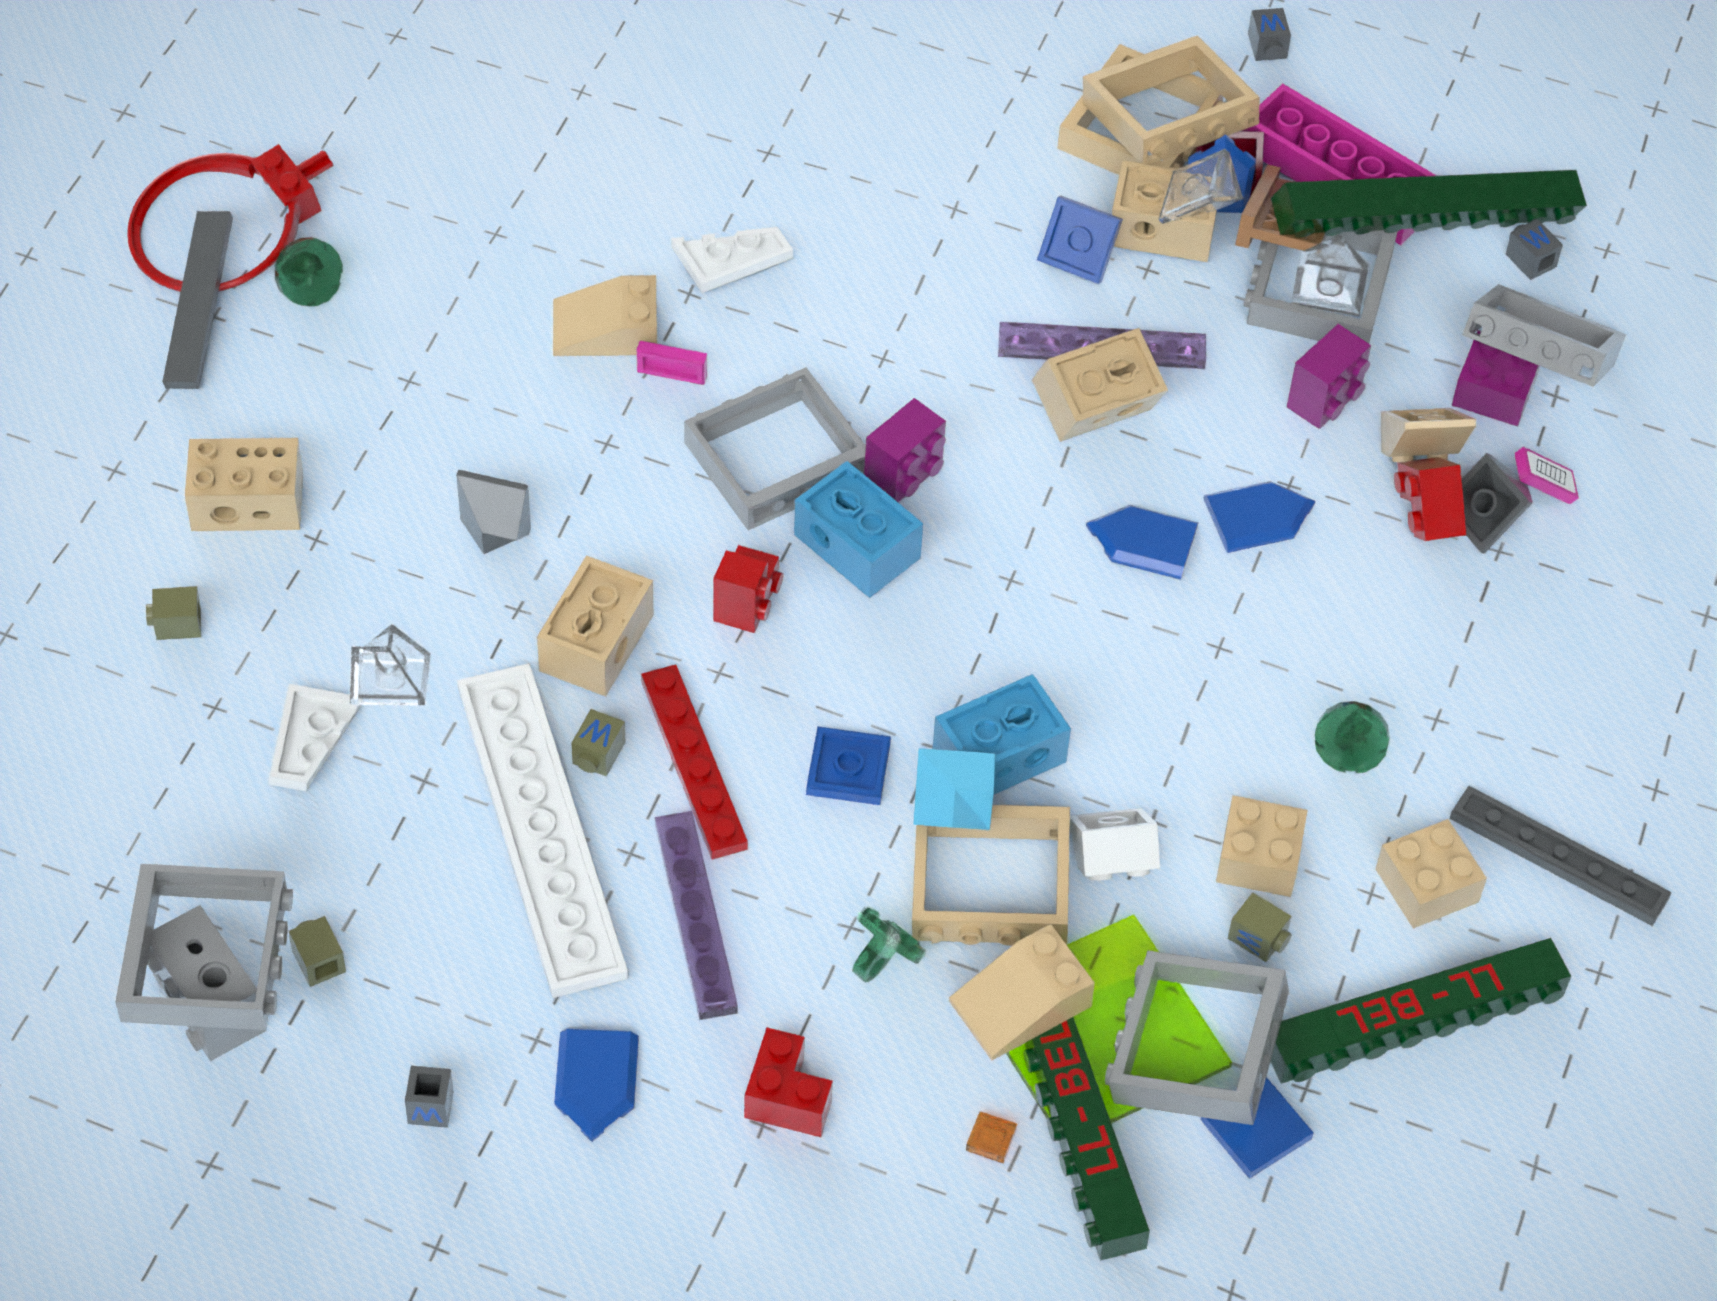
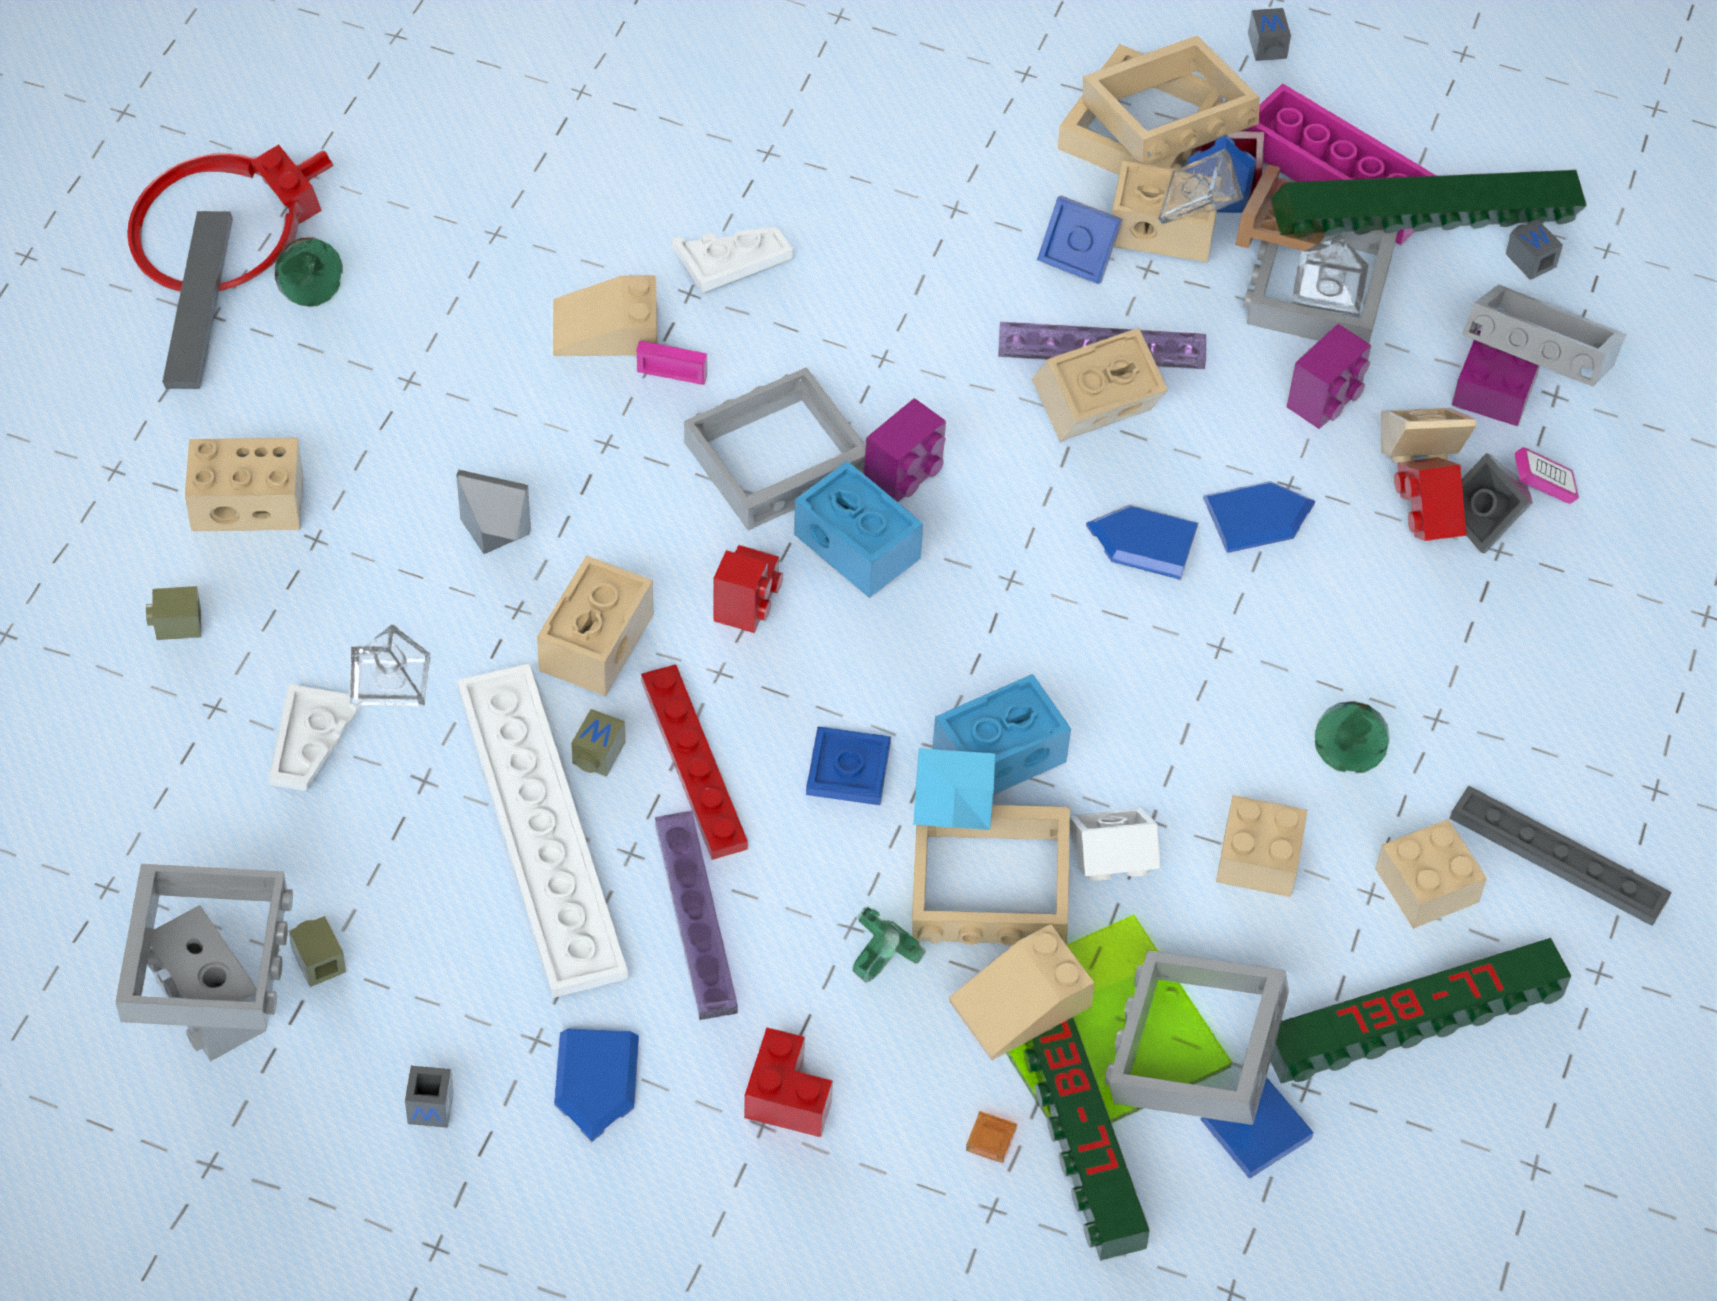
(1260, 928): olive brick -> none

